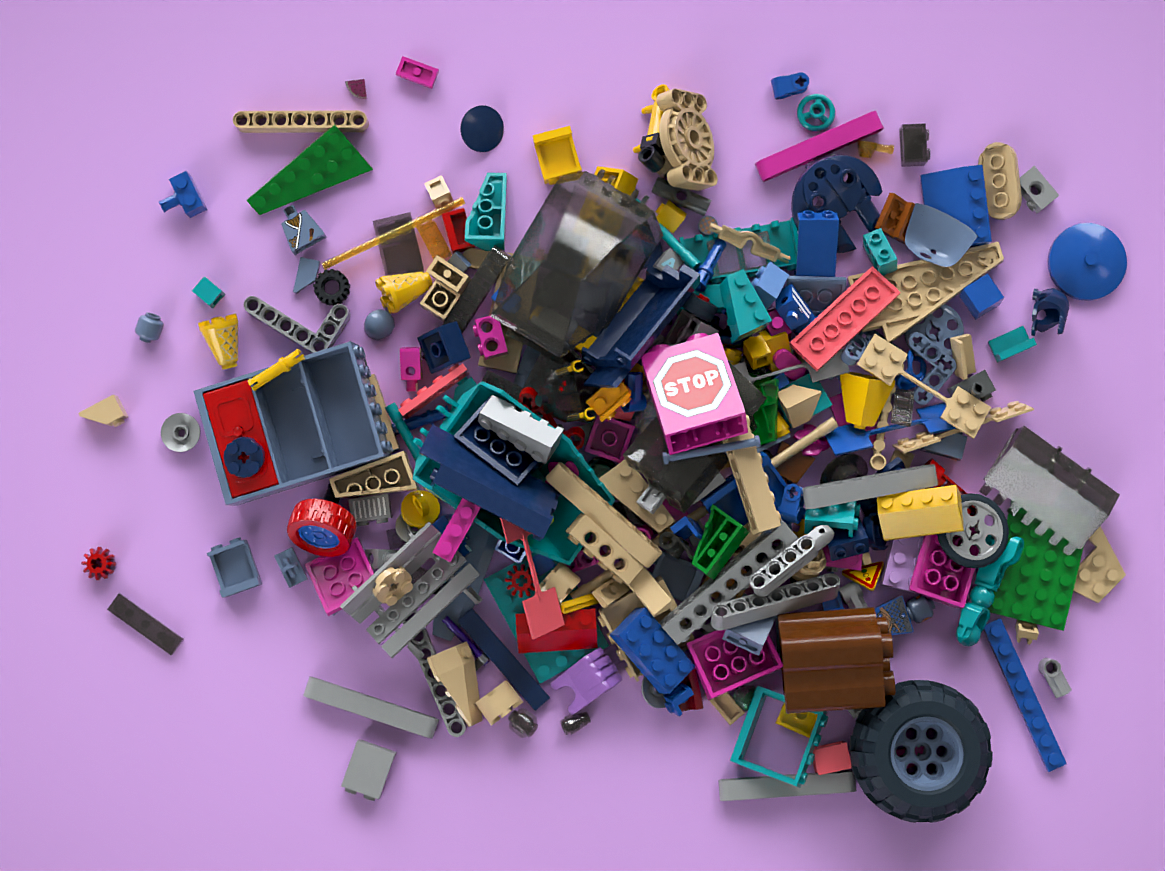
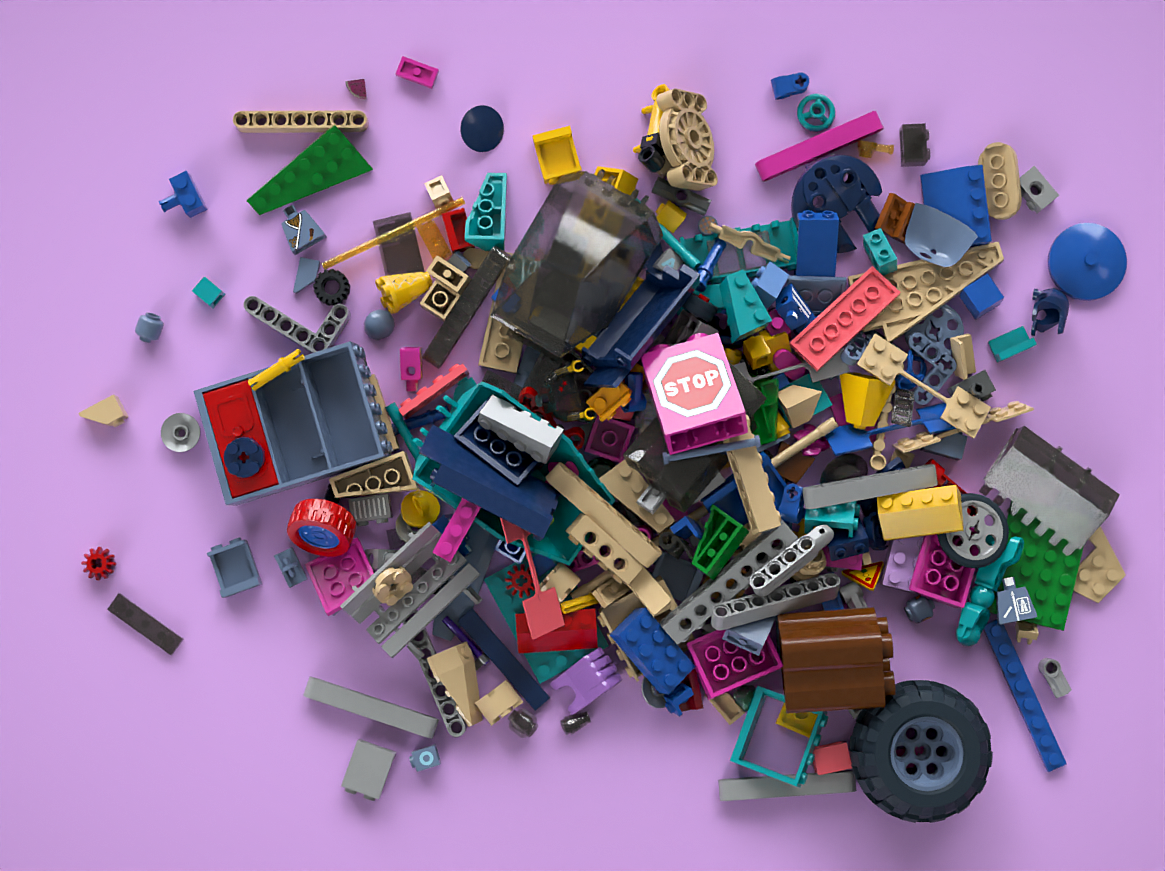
(222, 339): yellow cone -> none
(425, 758): none -> sand blue brick
(443, 347): dark blue slope -> none
(495, 335): dark pink brick -> none
(896, 615): torso -> none
(1013, 603): none -> sand blue torso

